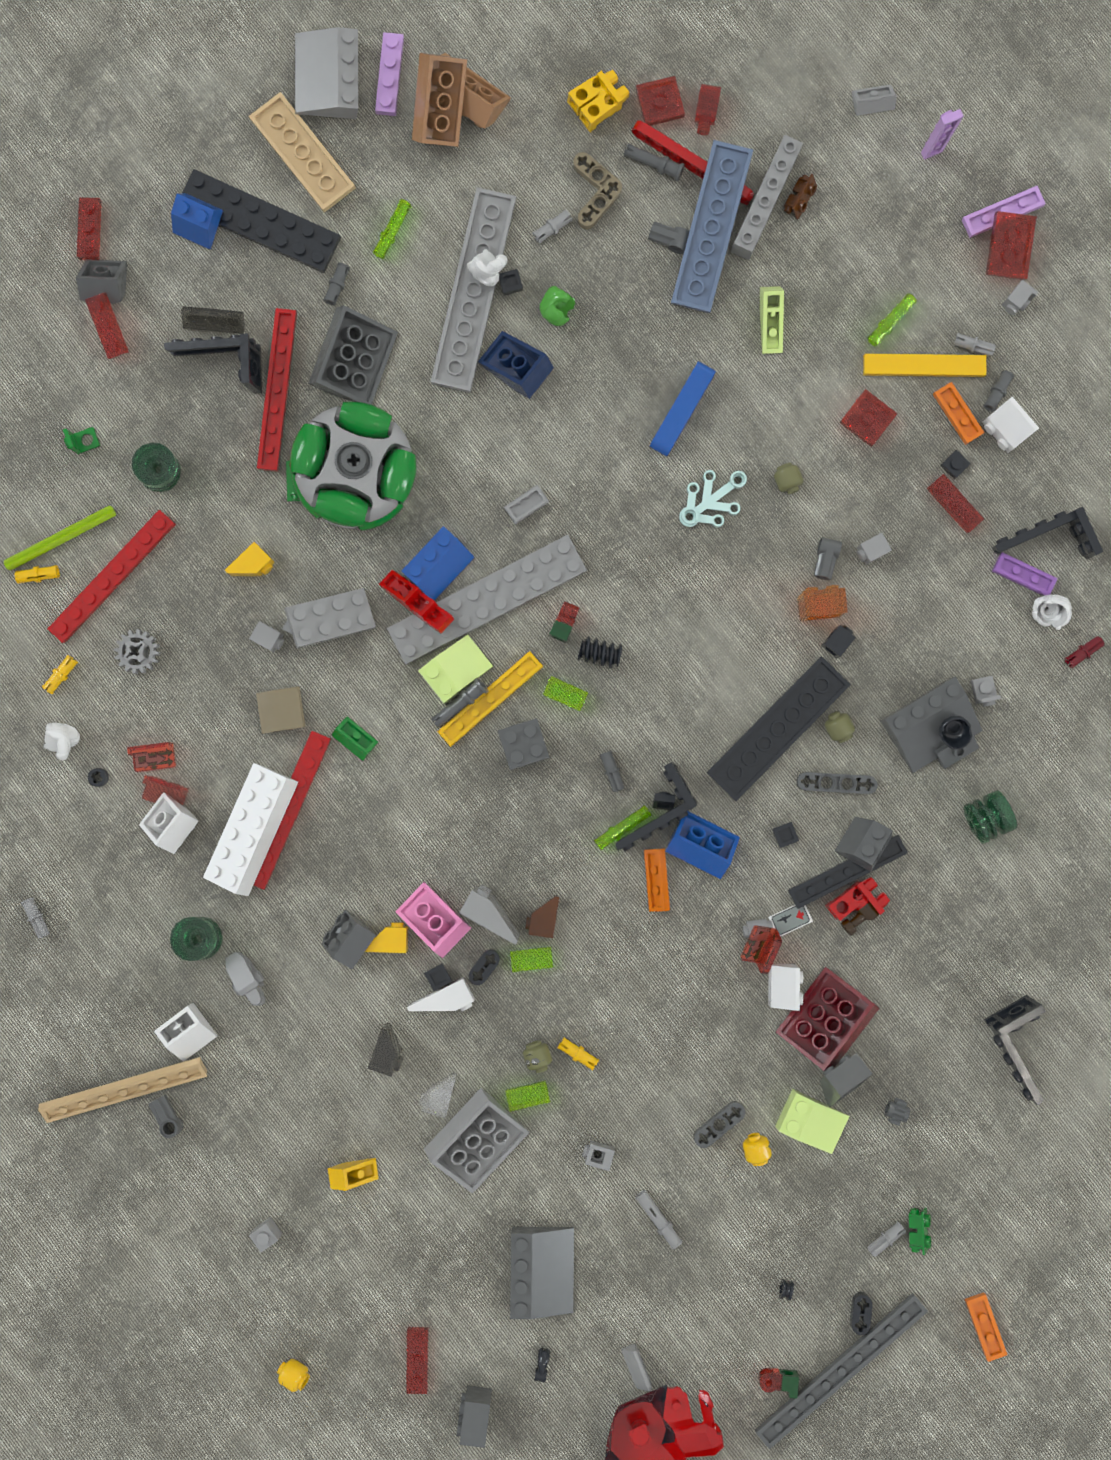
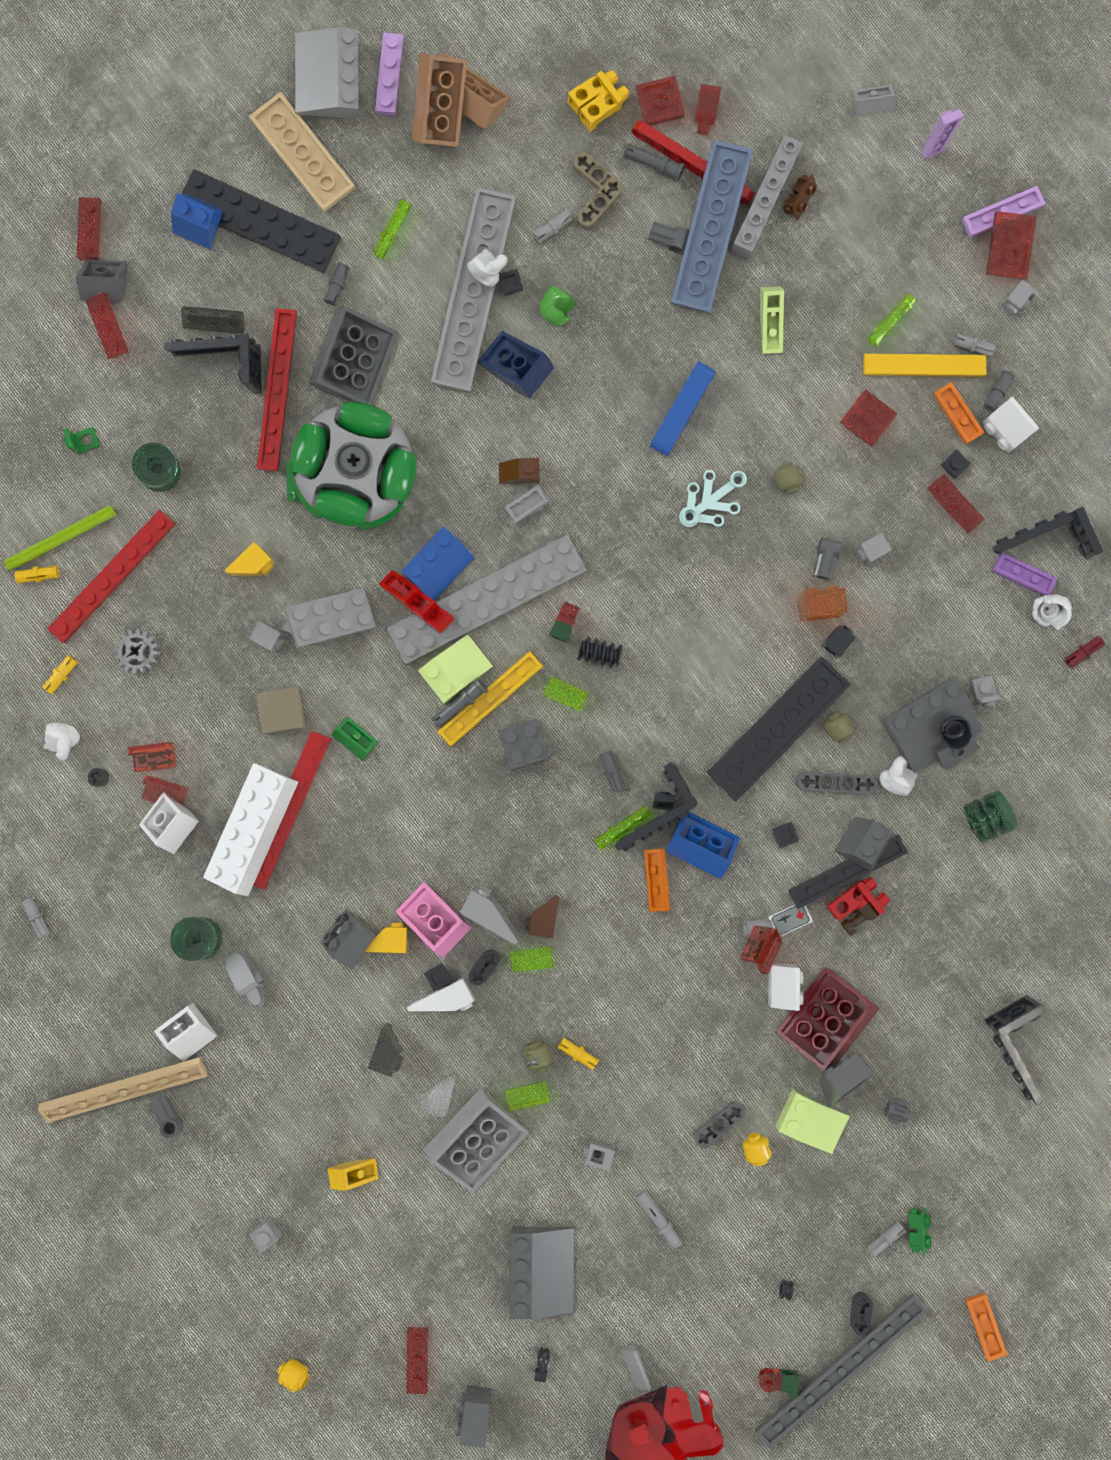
(519, 471): none -> reddish brown slope
(898, 778): none -> white hair

